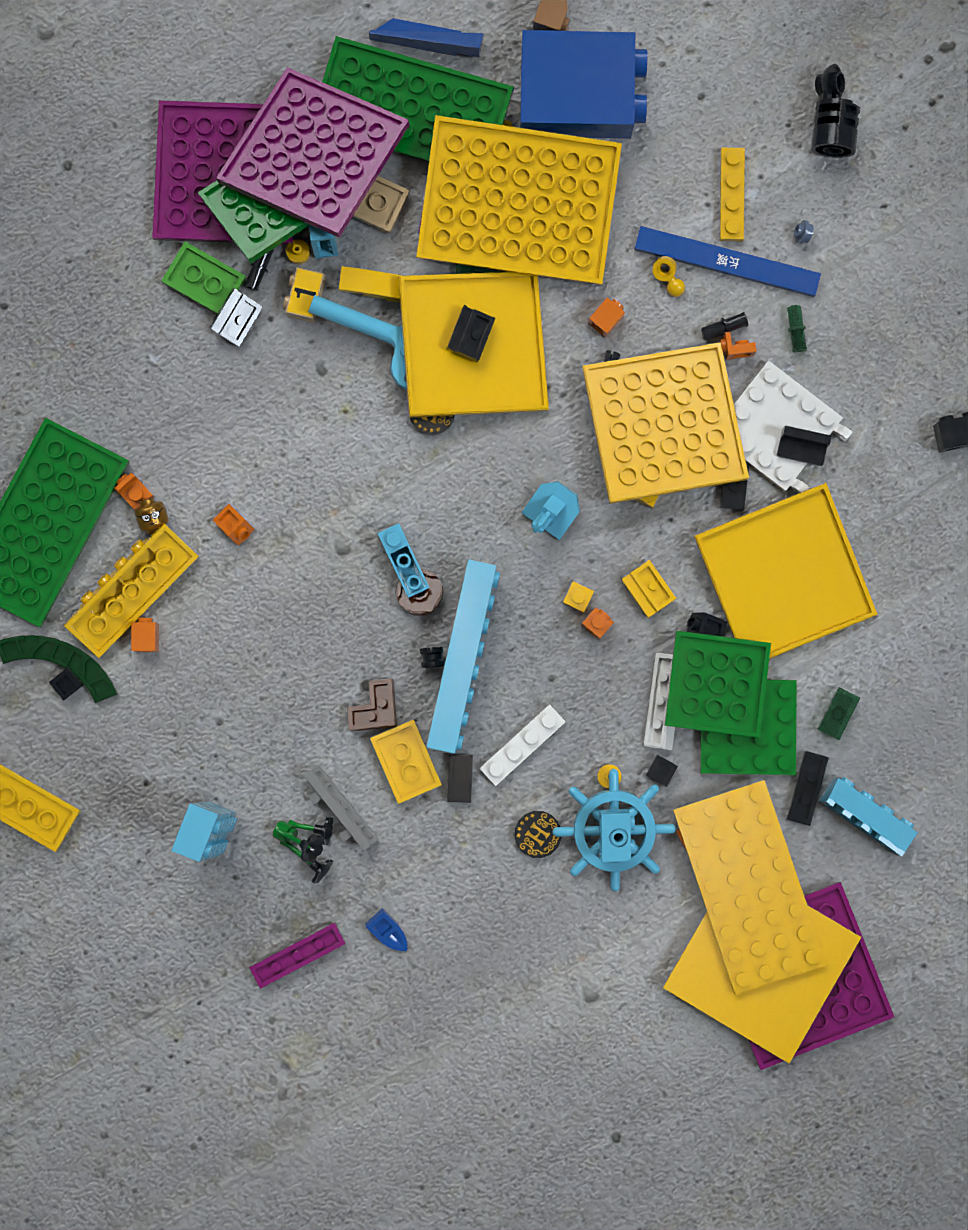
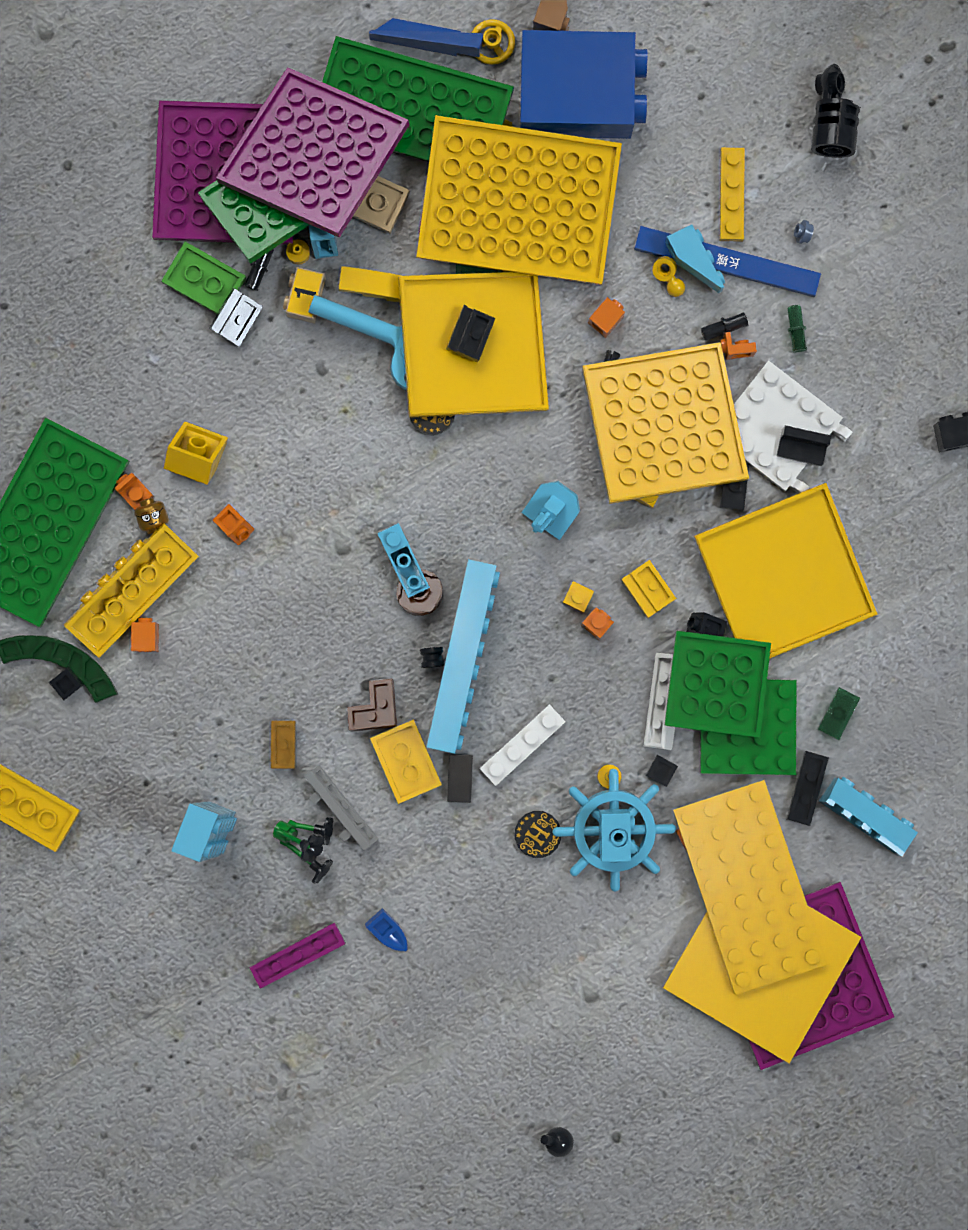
(195, 452): none -> yellow slope
(283, 744): none -> pearl gold plate
(496, 34): none -> yellow piece
(558, 1141): none -> black piece
(691, 255): none -> medium azure slope

